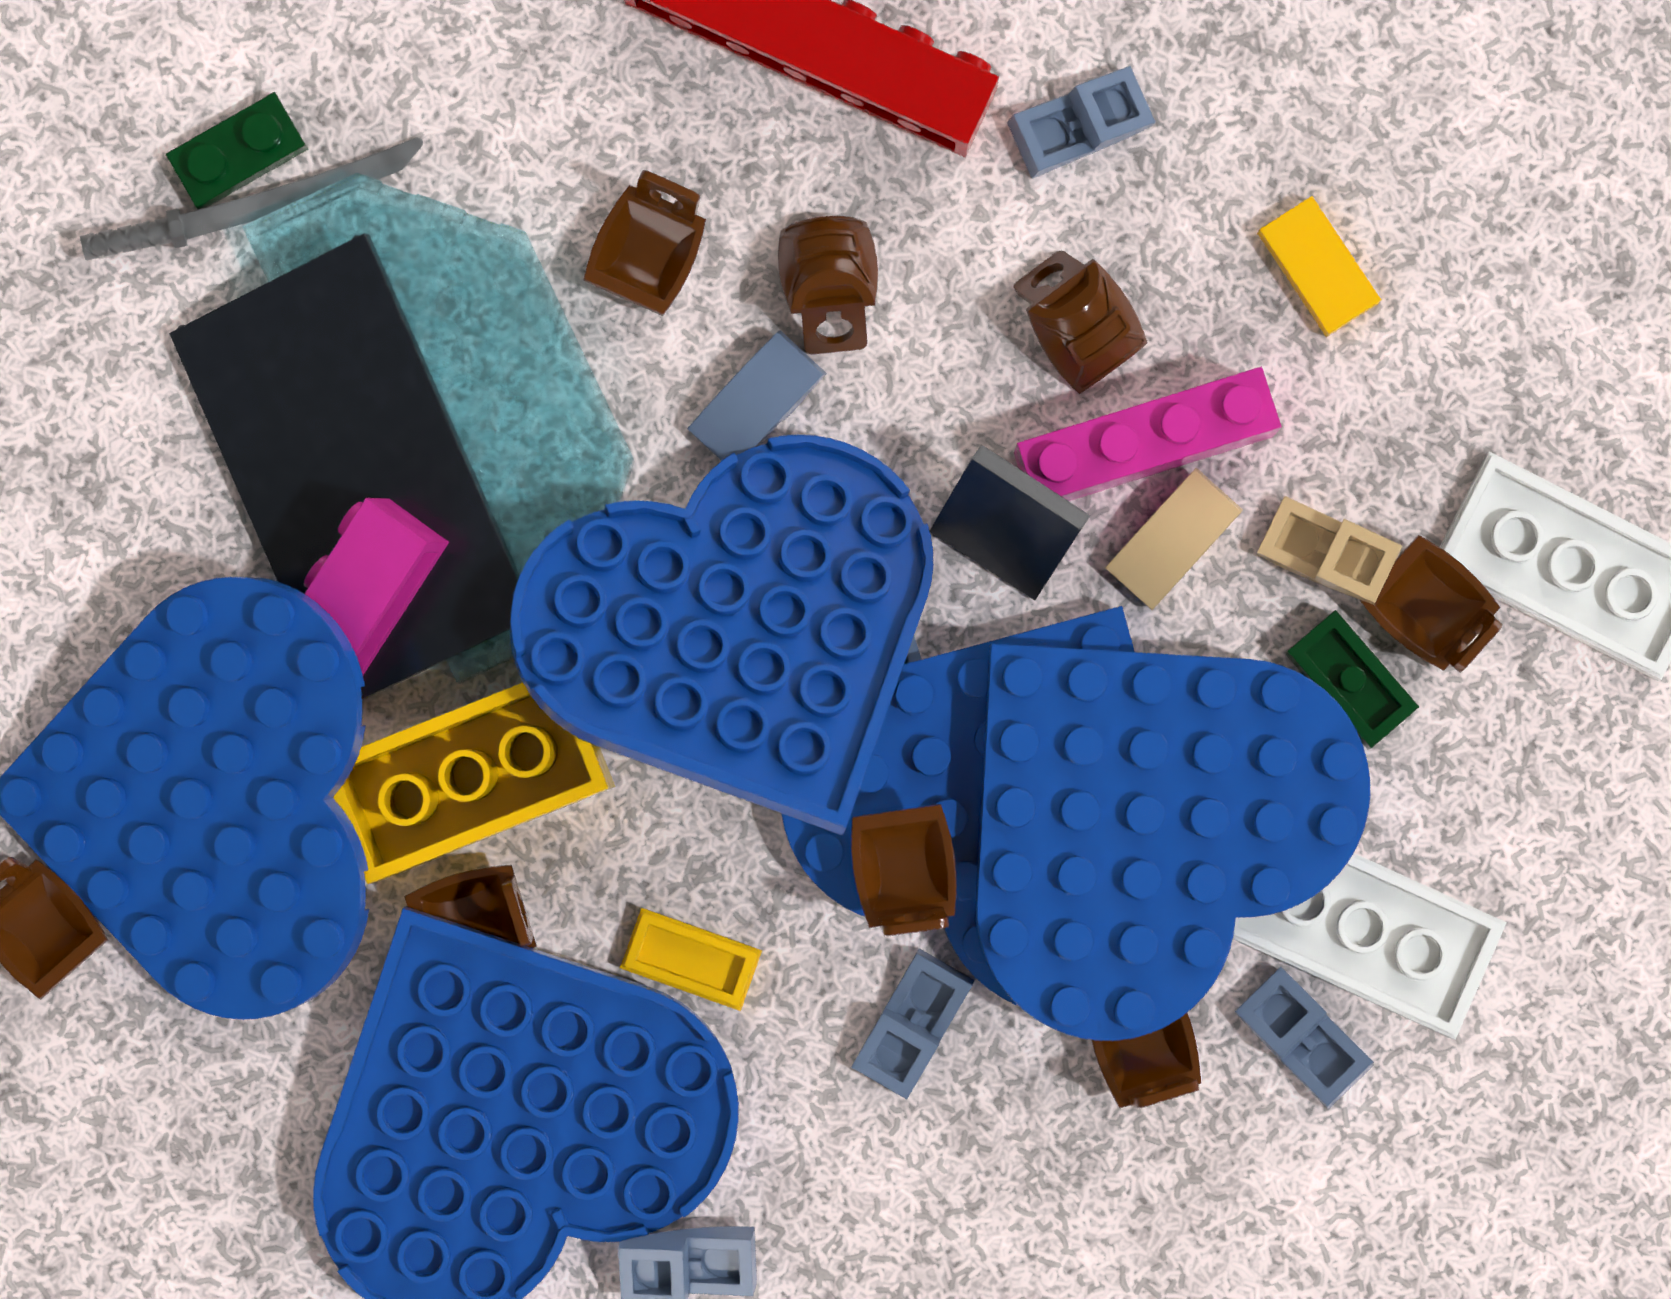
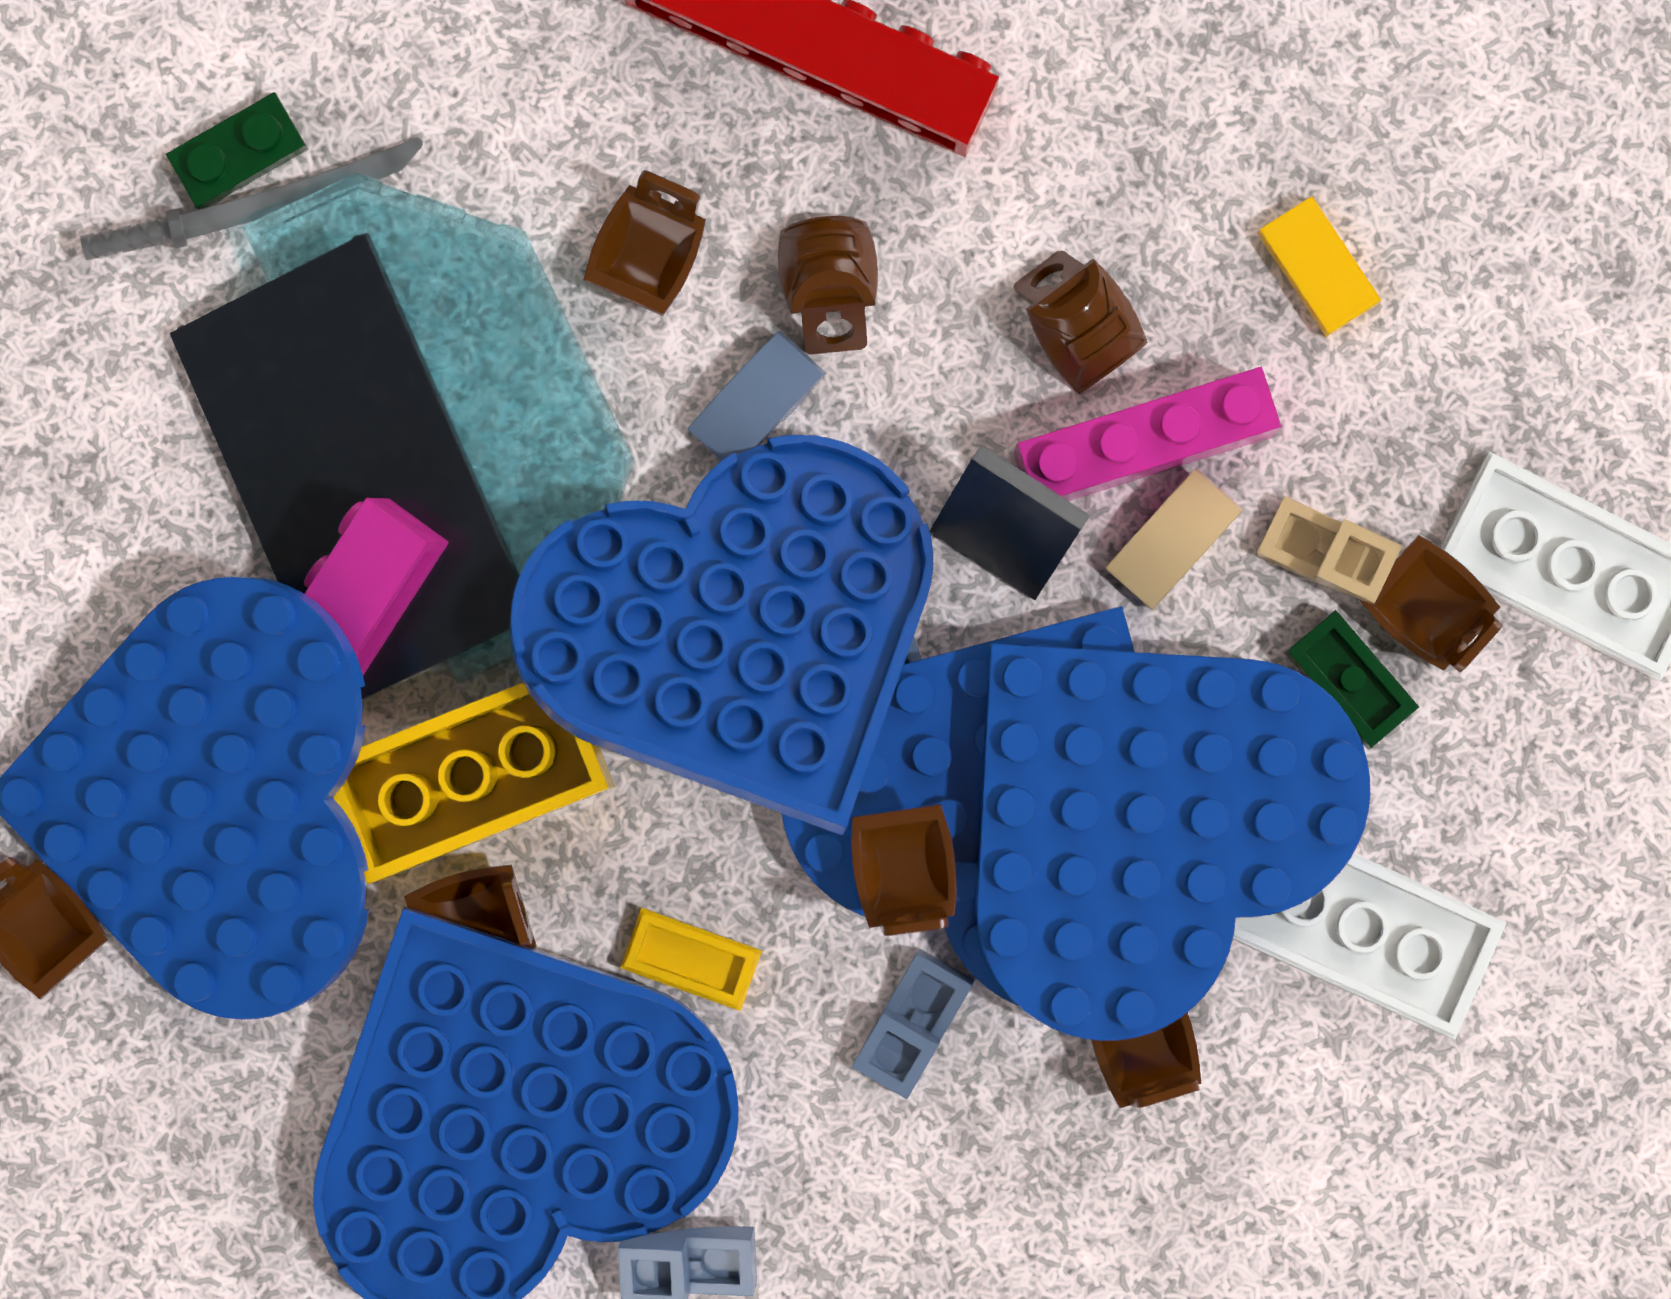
(1081, 122): sand blue slope -> none
(1304, 1038): sand blue slope -> none

